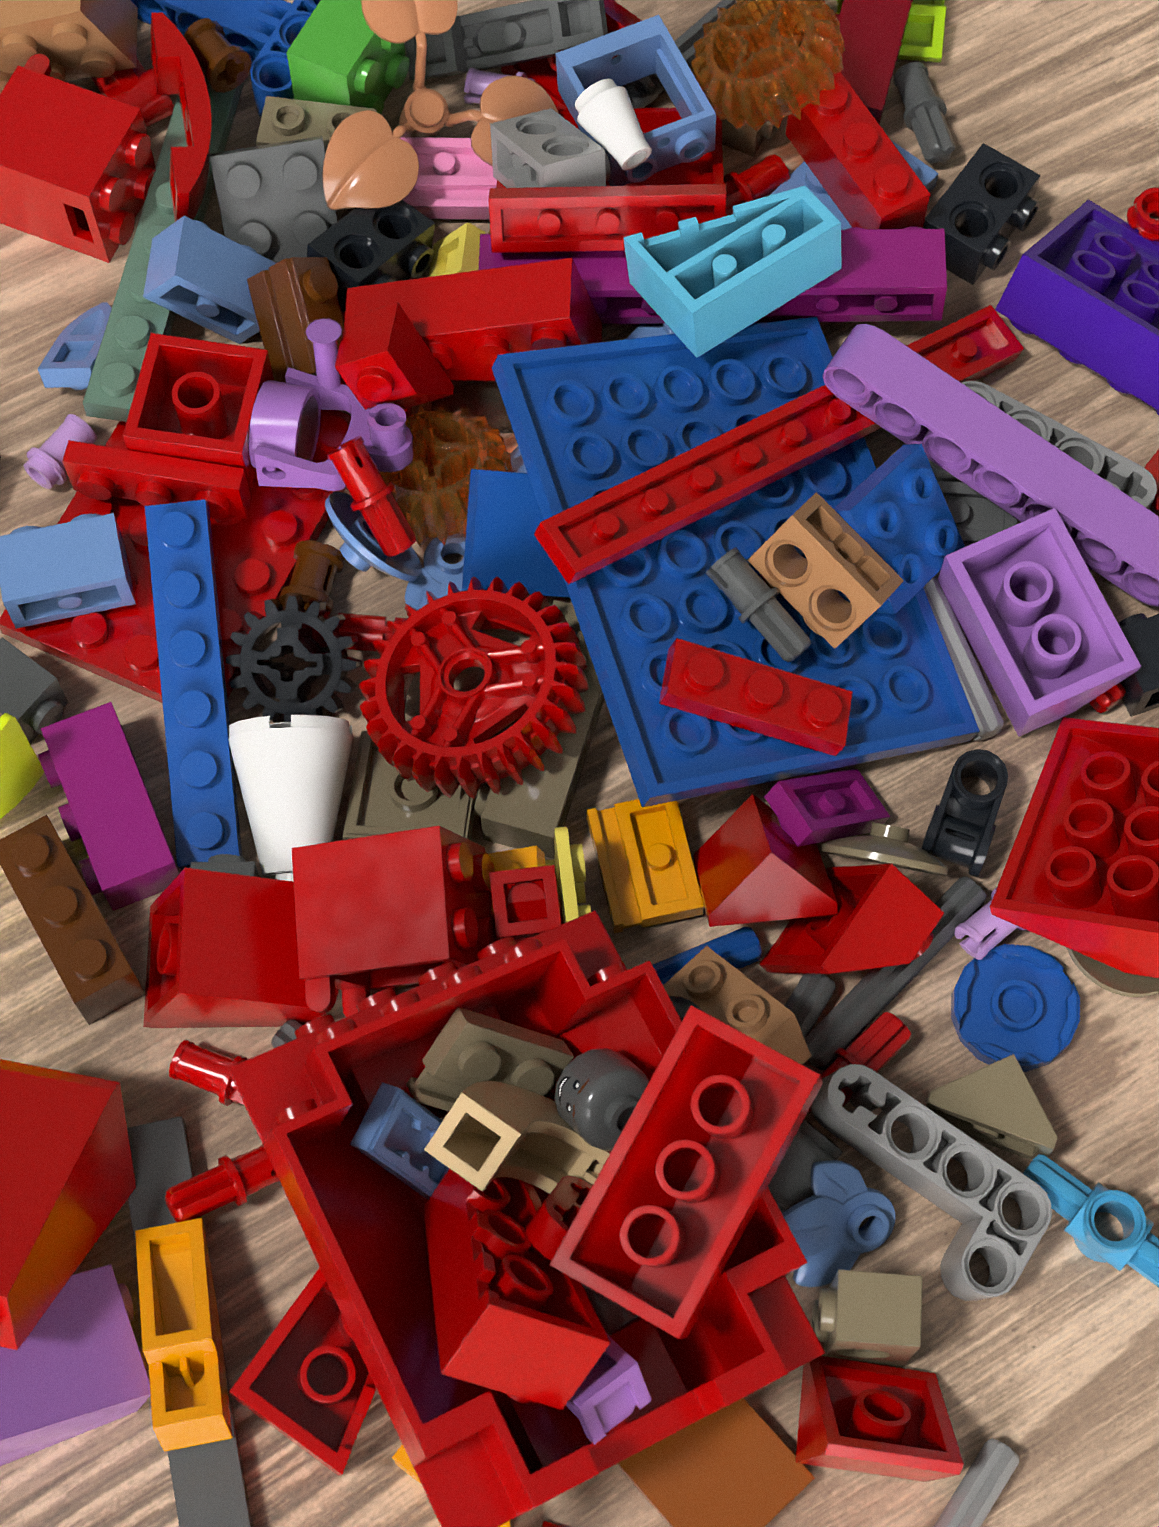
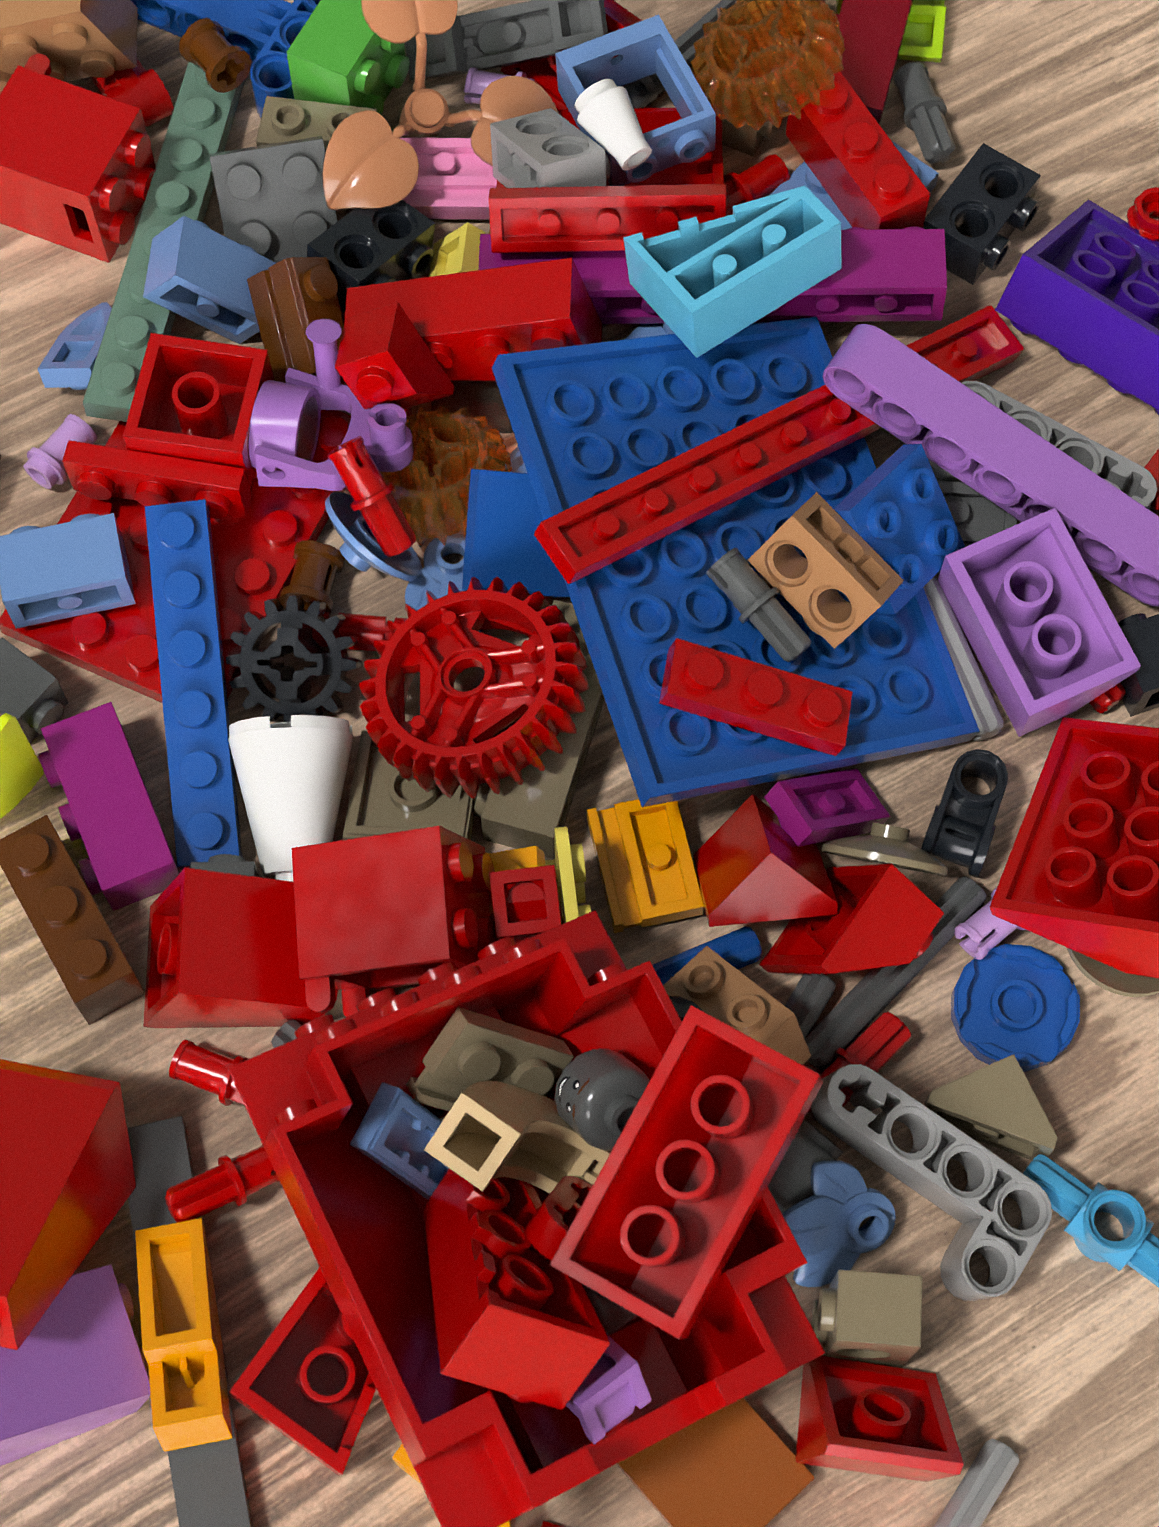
(180, 73): red slope -> none

